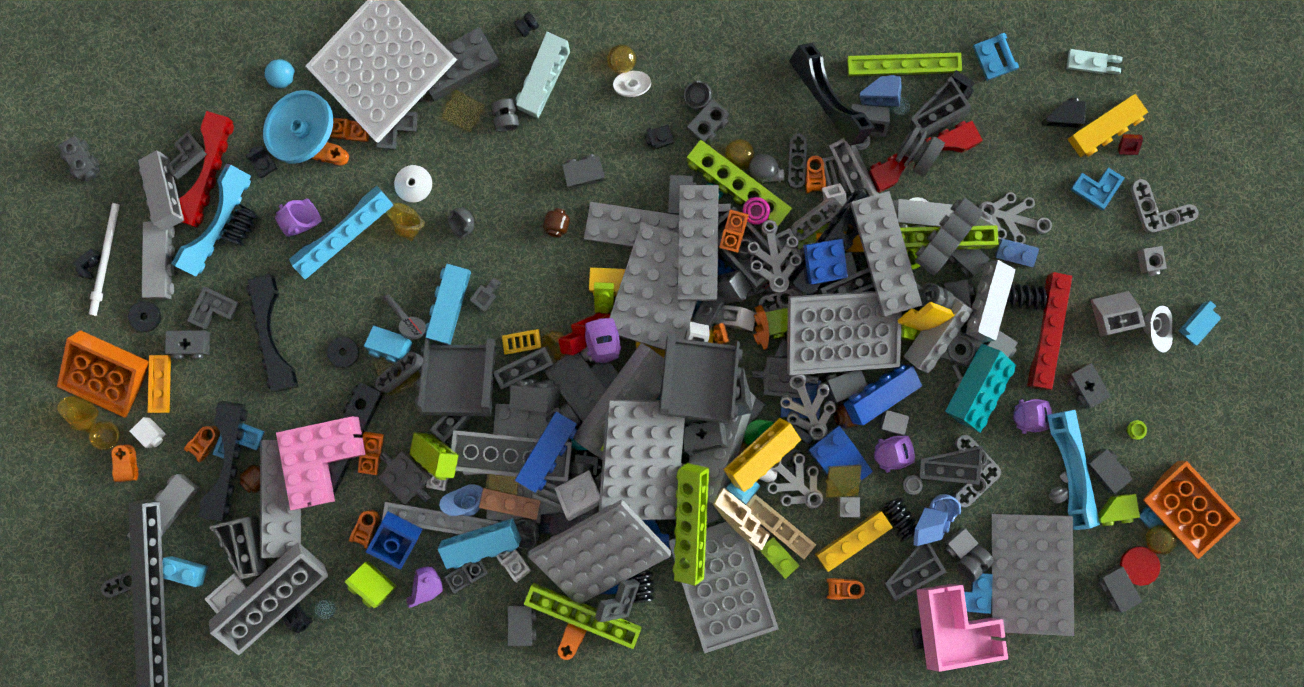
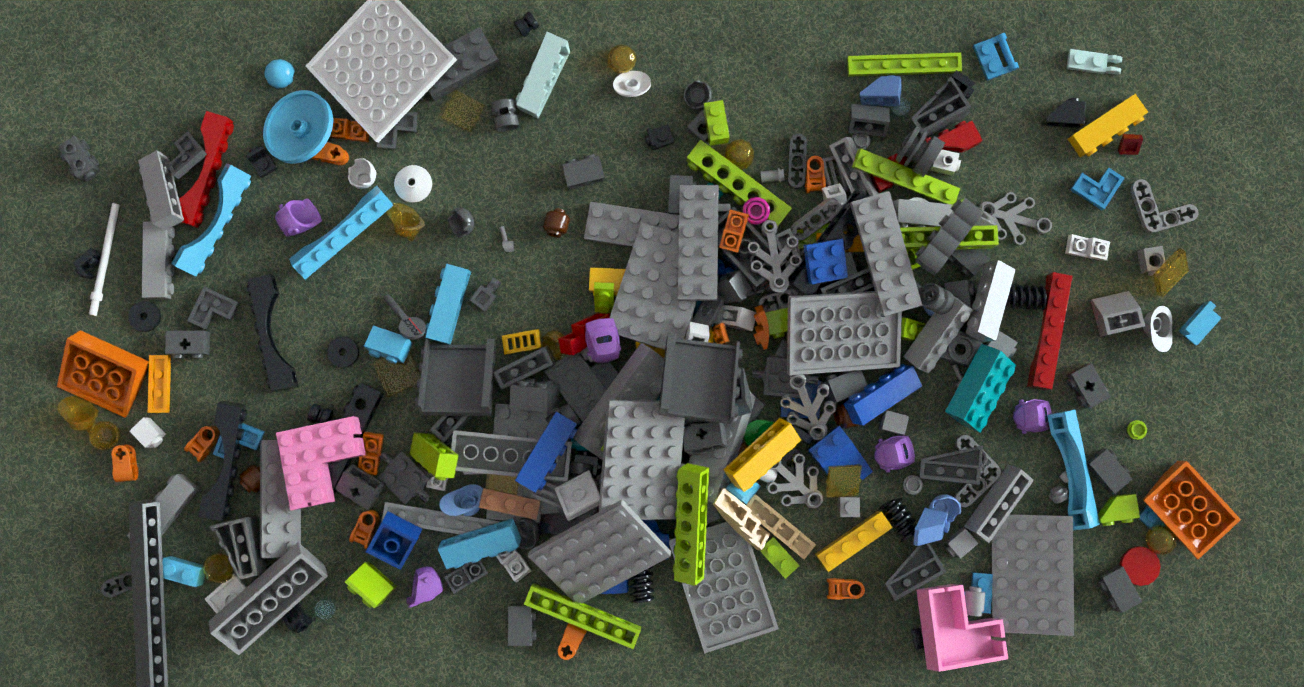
(217, 568): none -> clear yellow hair
(240, 225): black piece -> none
(319, 415): none -> black wheel
(359, 486): none -> dark grey brick
(361, 174): none -> white hair
(409, 364): dark grey beam -> none
(507, 245): none -> light grey hand
(621, 605): dark grey plate -> none
(716, 123): none -> lime brick
(763, 167): dark grey hair -> none
(810, 67): black arch -> none
(905, 177): none -> lime plate
(927, 318): yellow slope -> none
(946, 163): none -> white brick
(974, 564): dark grey wheel -> none
(974, 601): none -> light grey brick
(998, 503): none -> light grey brick
(1017, 252): medium blue plate -> none
(1087, 247): none -> white slope
(1171, 272): none -> clear yellow tile

